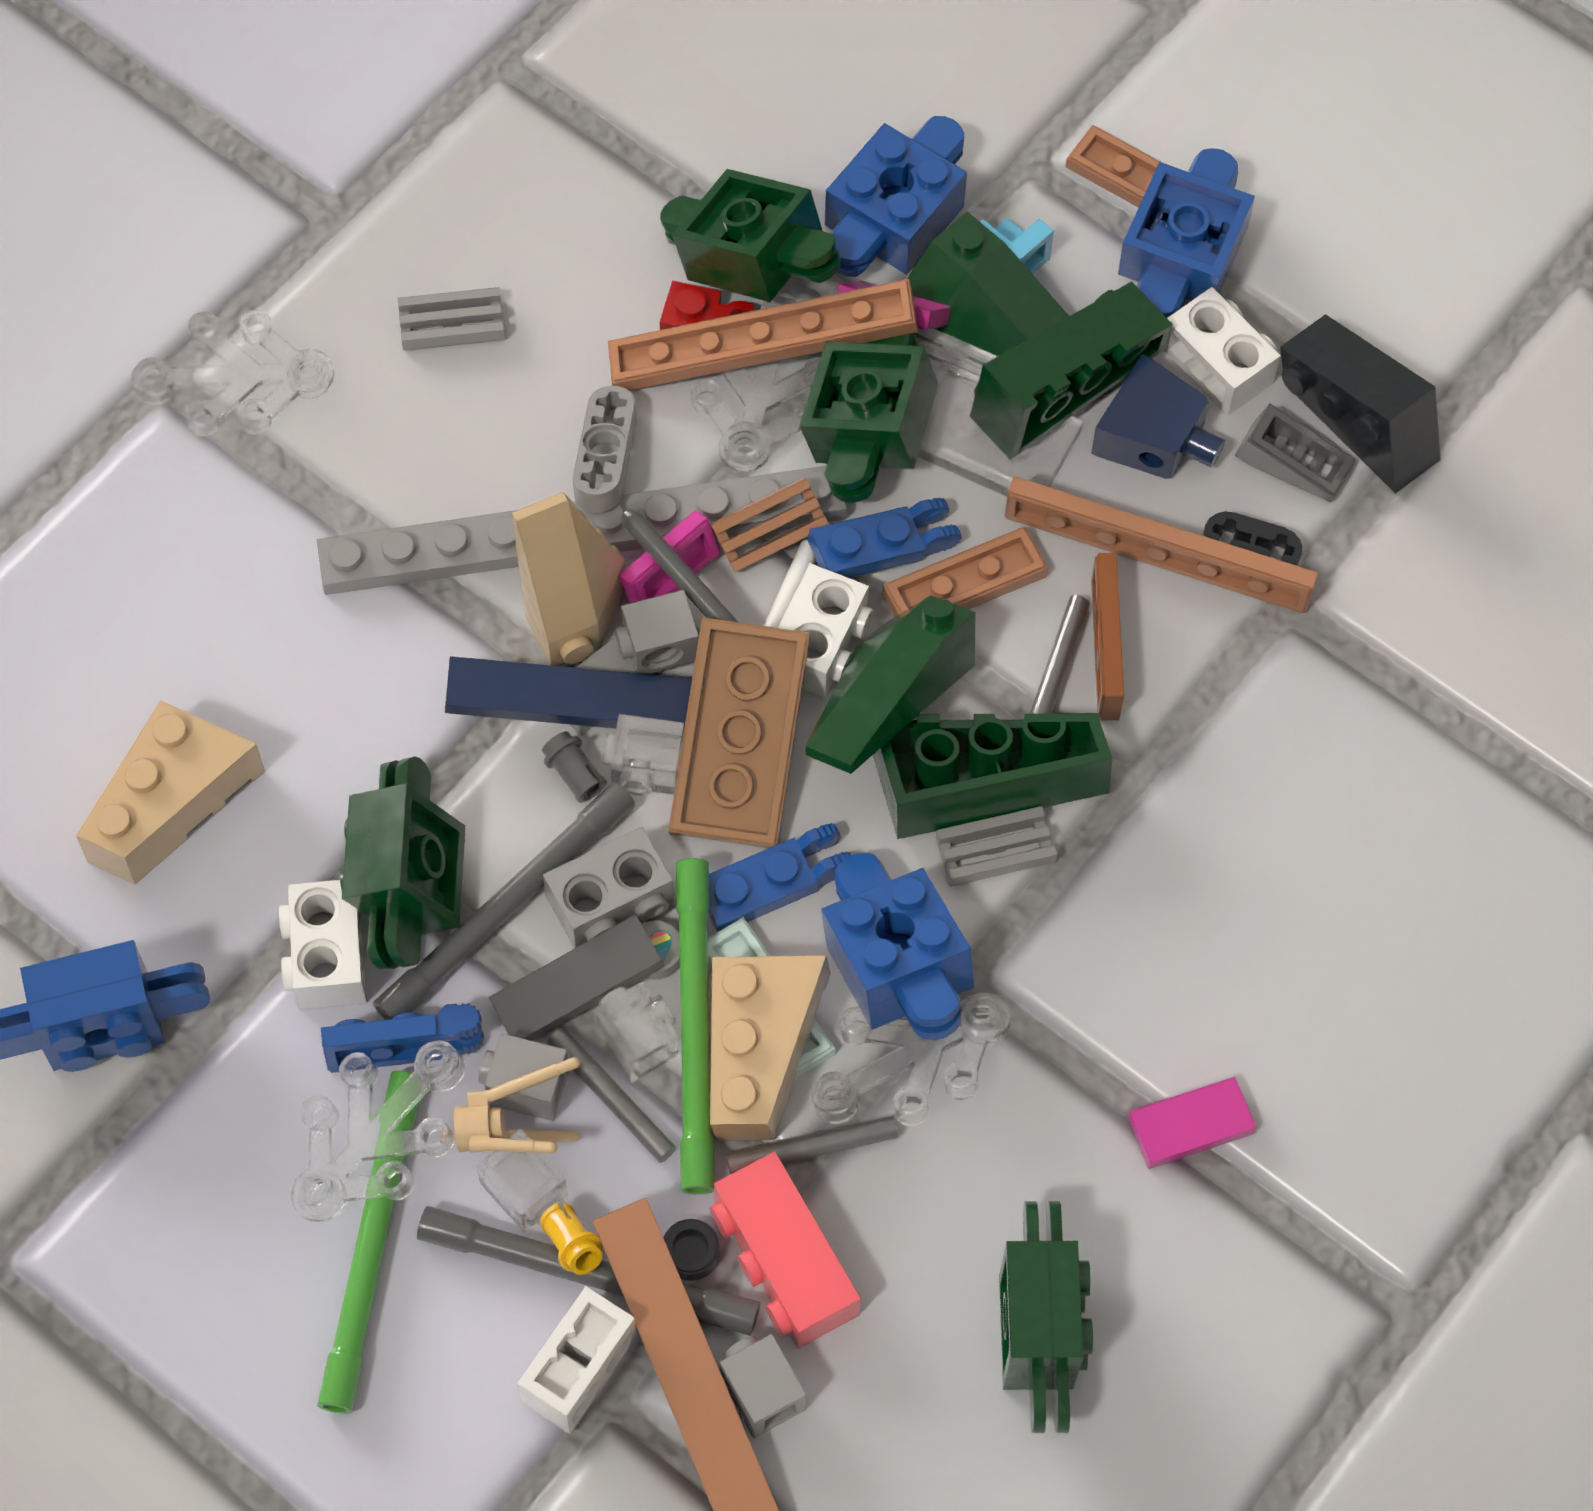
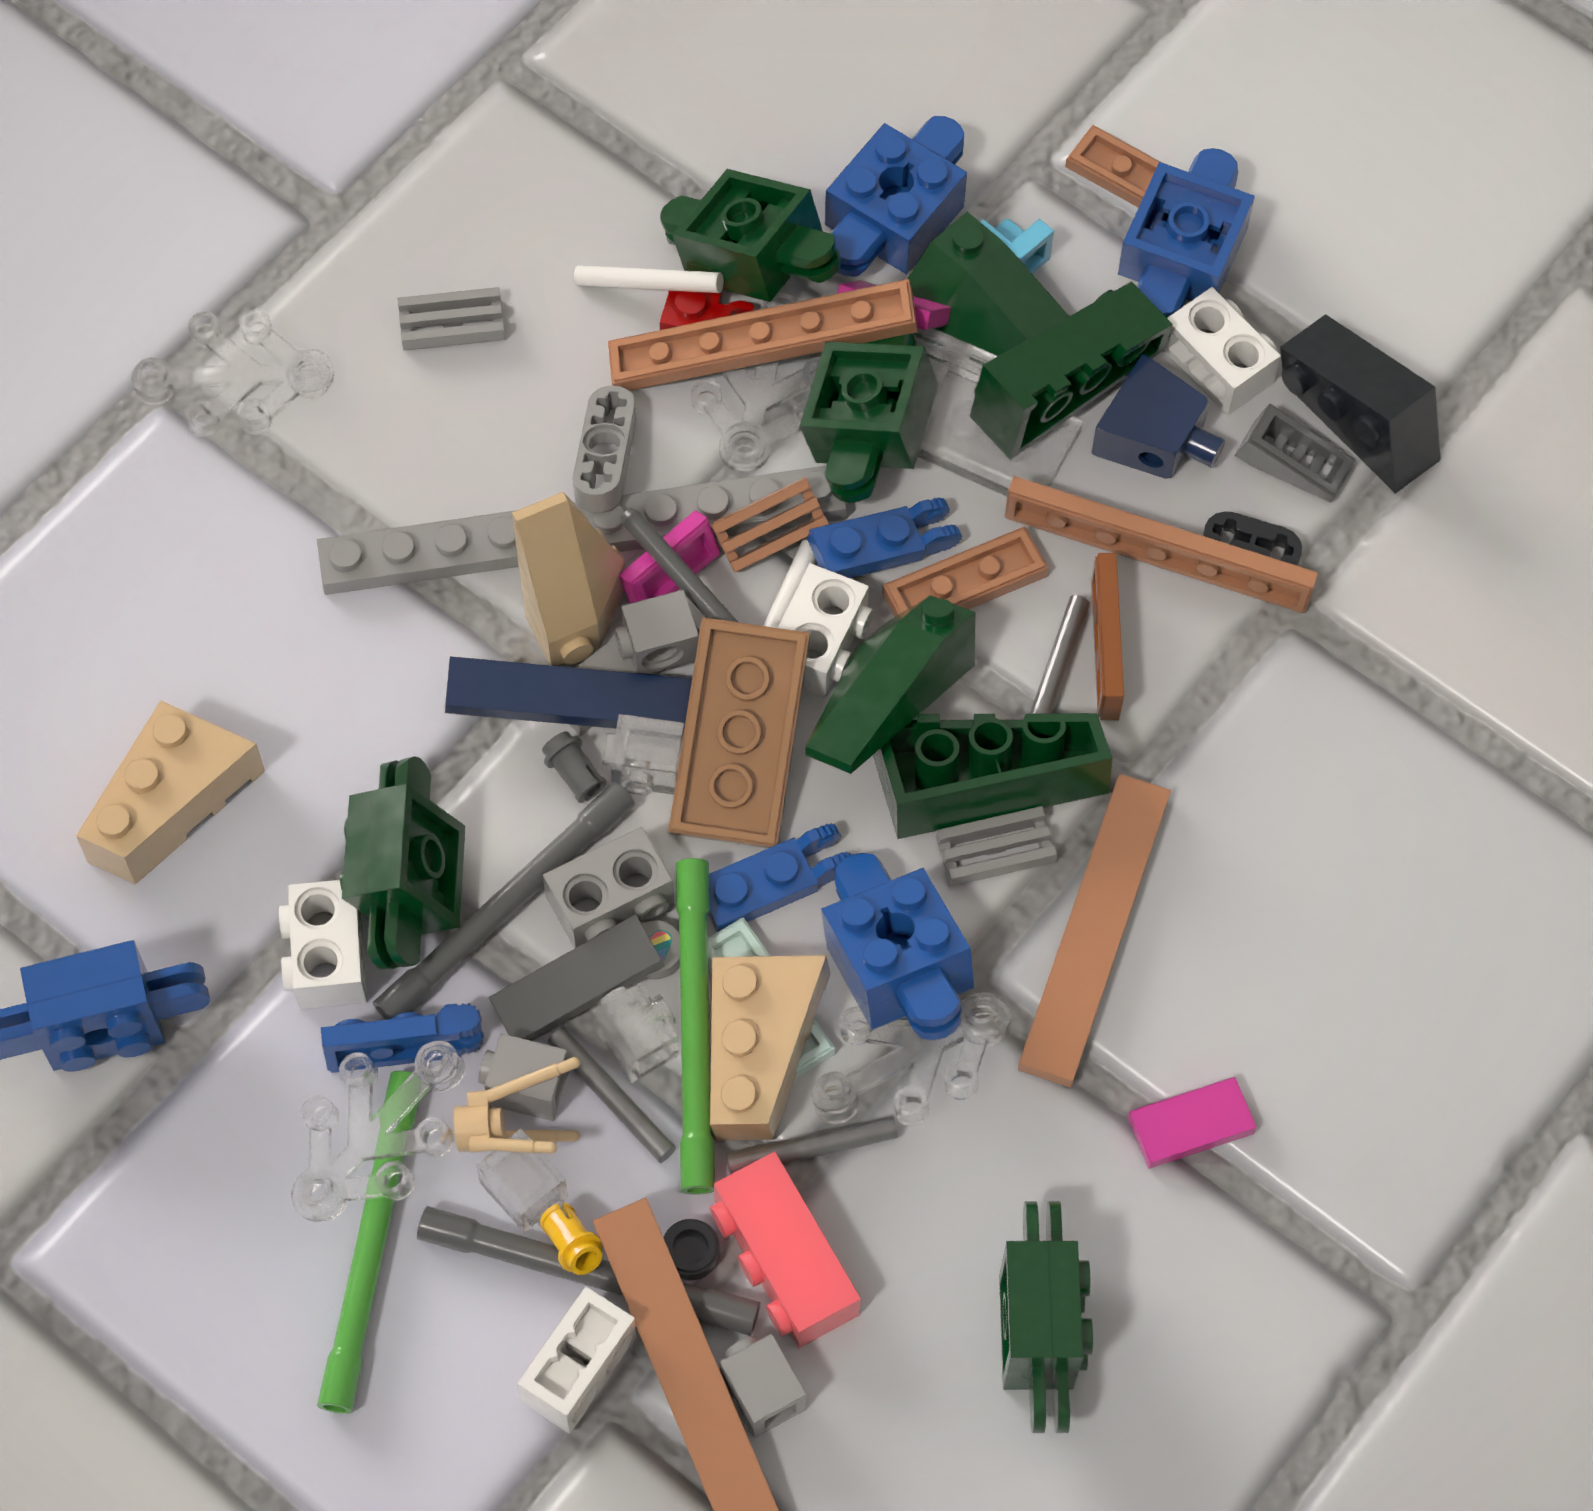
(648, 279): none -> white bar
(1094, 931): none -> nougat tile

